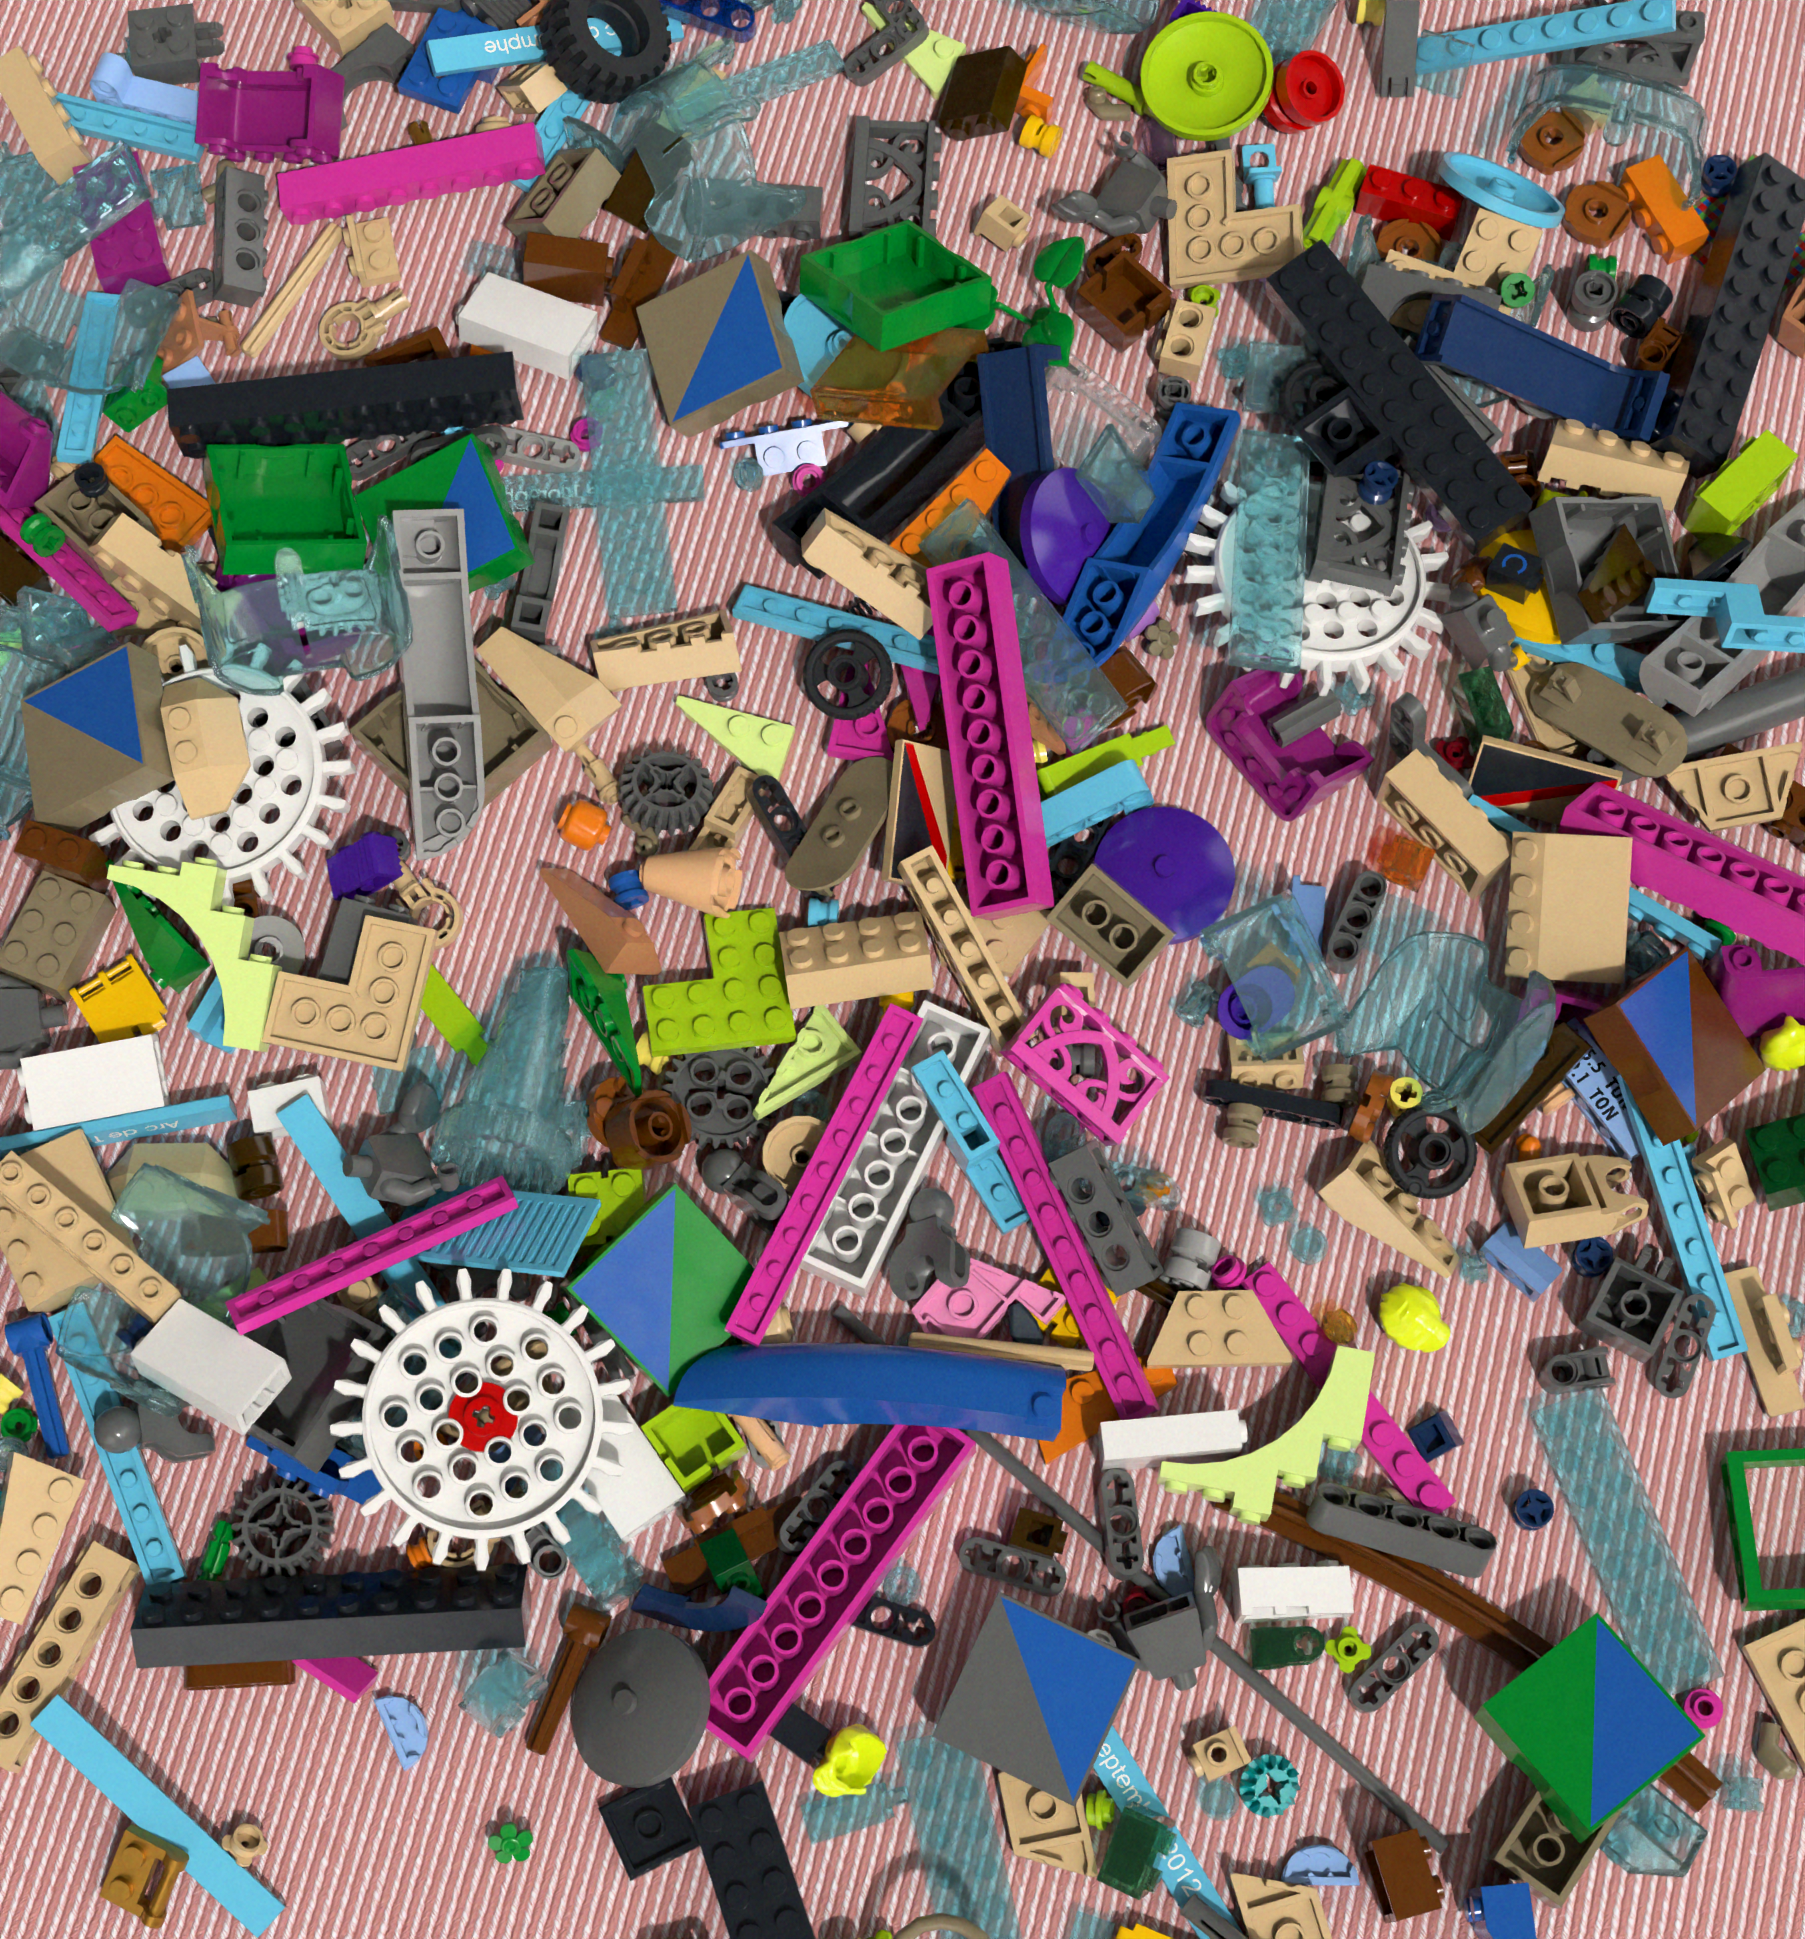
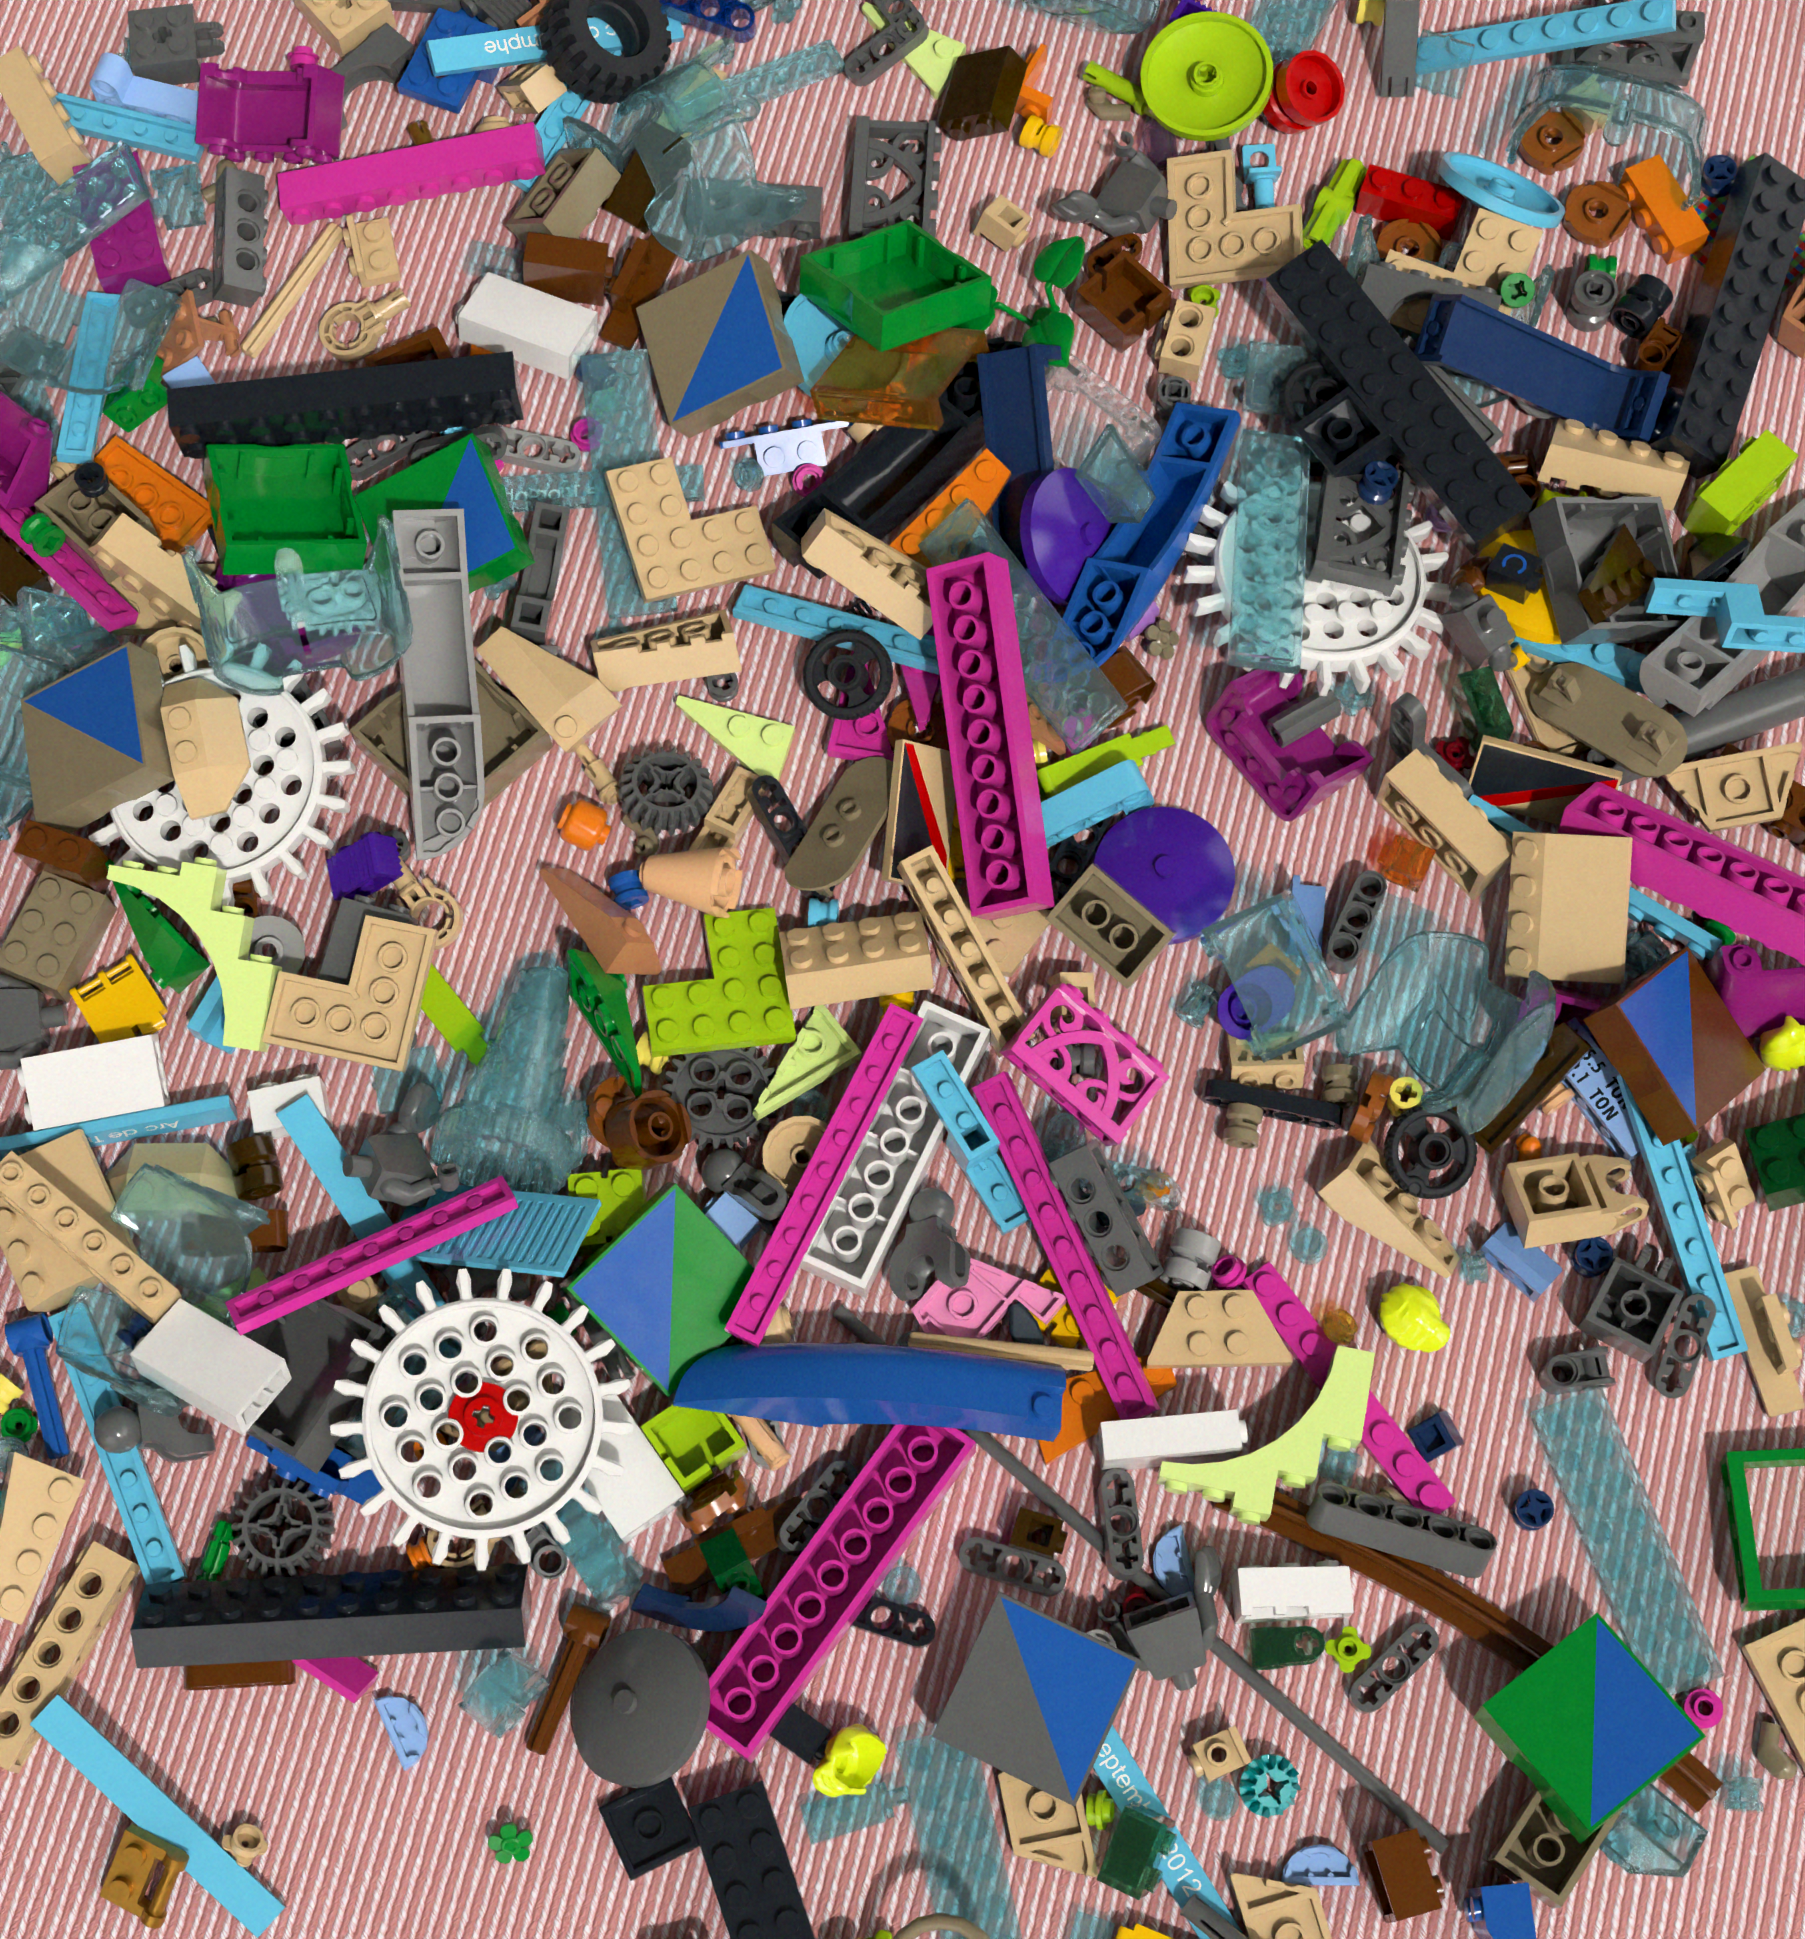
(678, 553): none -> tan plate
(732, 1220): none -> light blue brick

